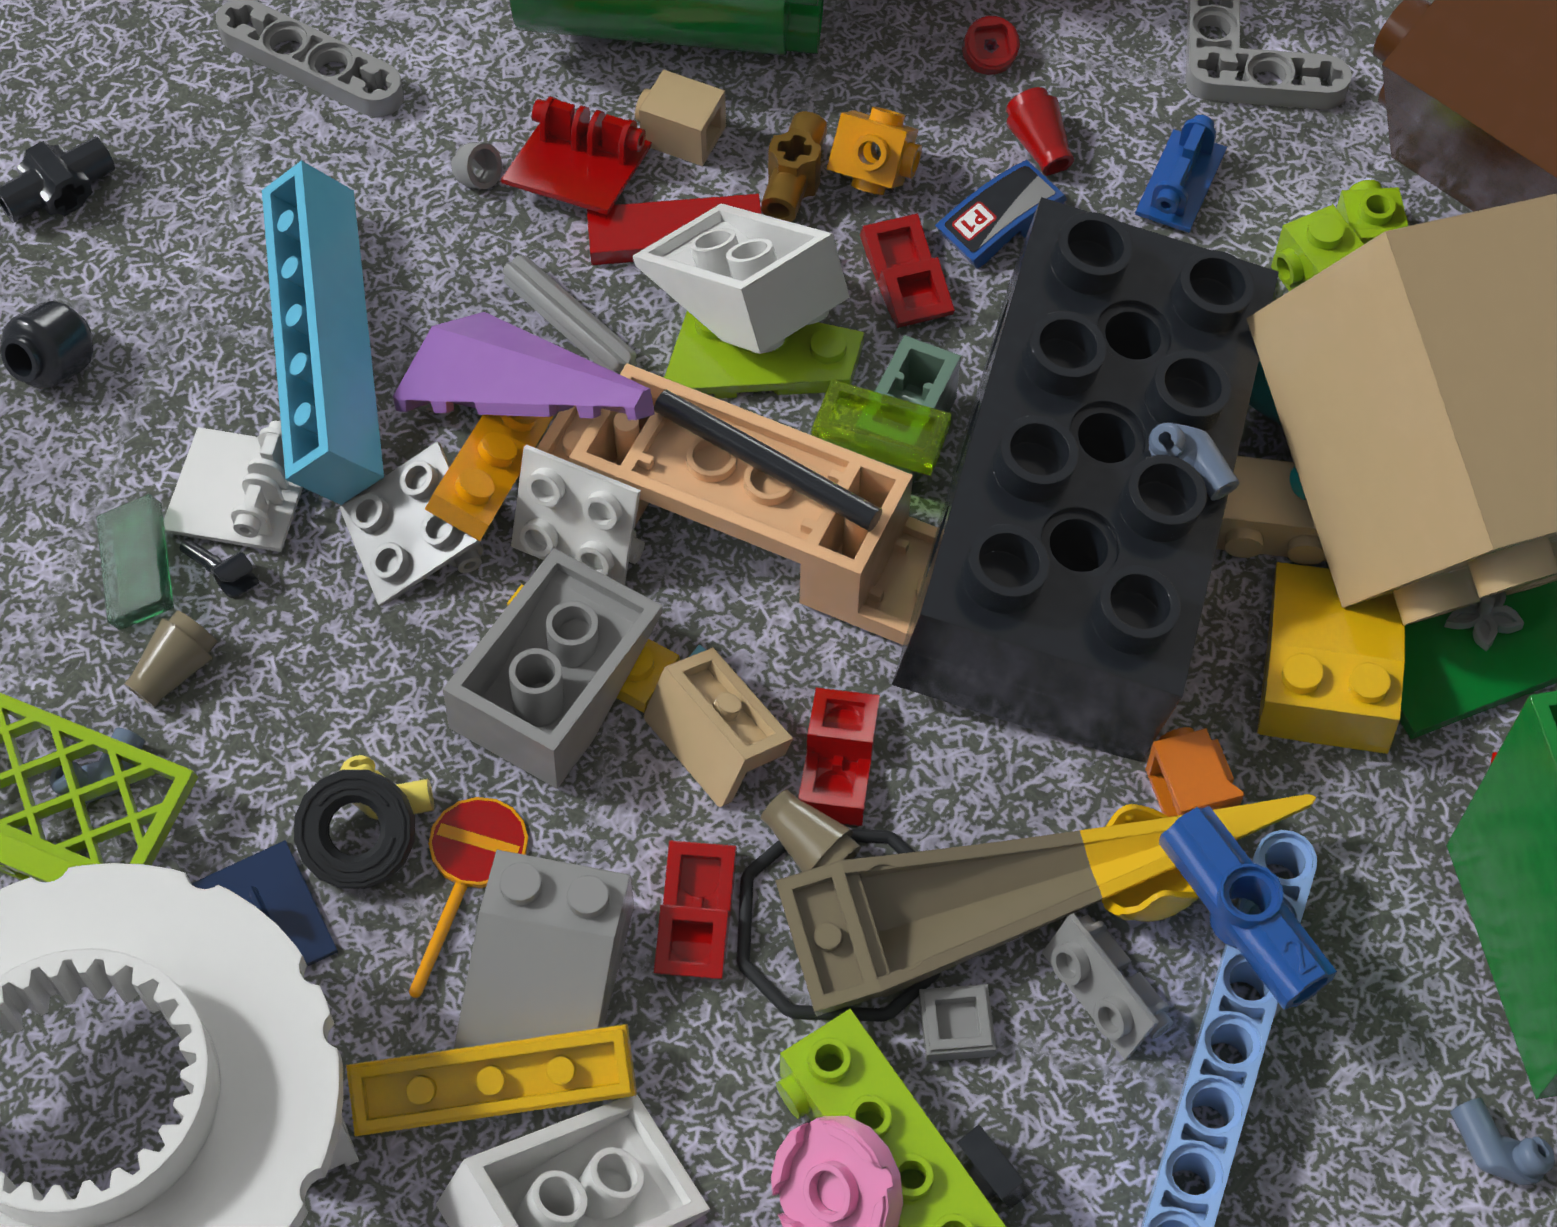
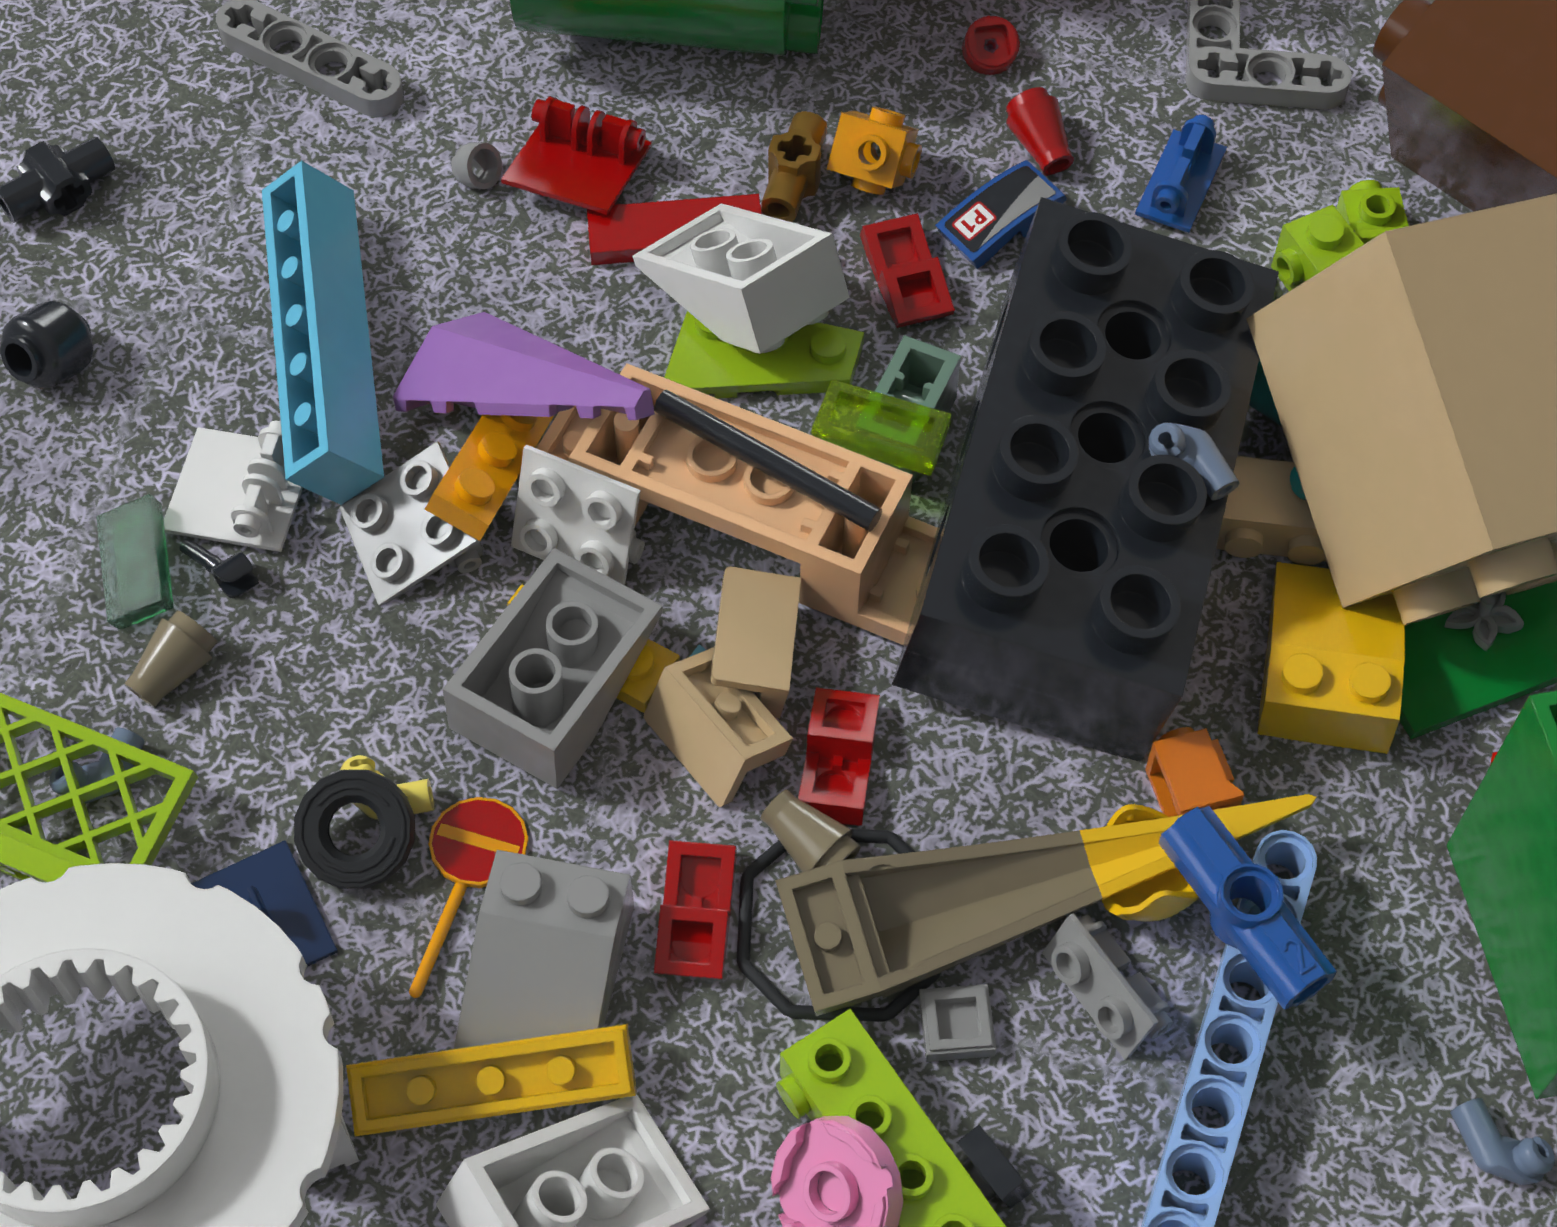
(567, 315): light grey axle -> none
(682, 116): tan brick -> none
(756, 634): none -> tan panel

